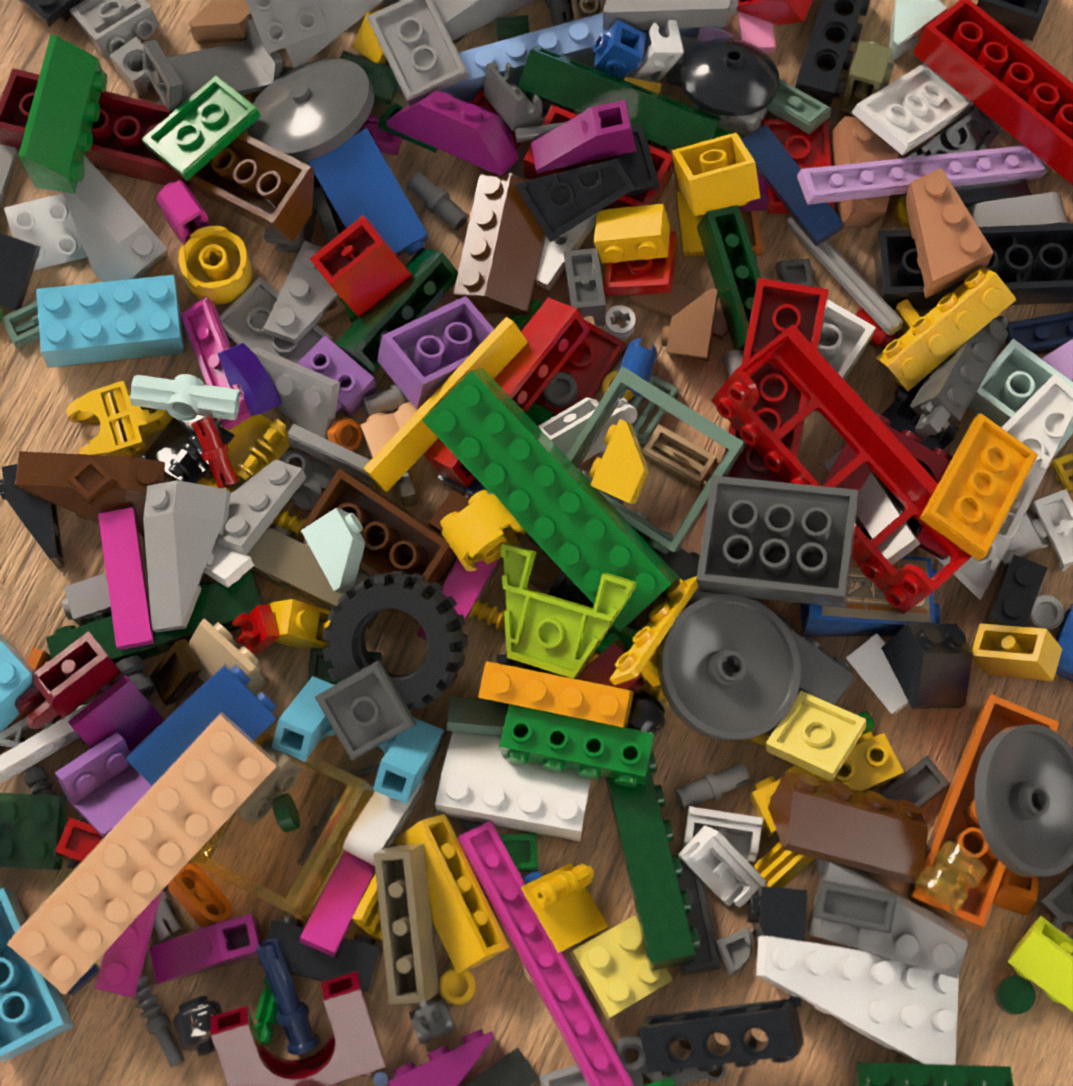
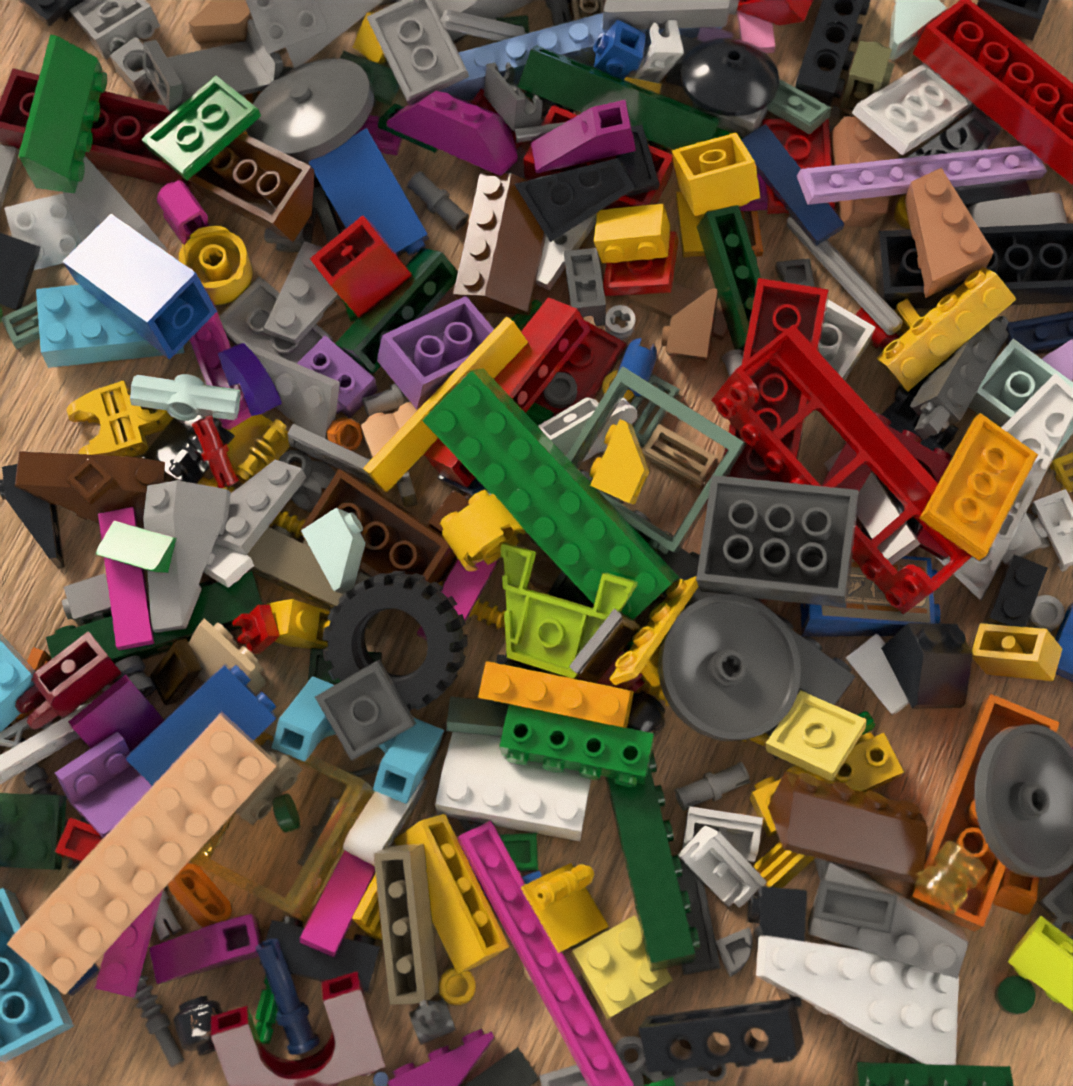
(137, 547): none -> slope
(141, 285): none -> slope
(479, 26): none -> light grey axle
(605, 646): none -> dark brown tile
(918, 784): dark grey tile -> none

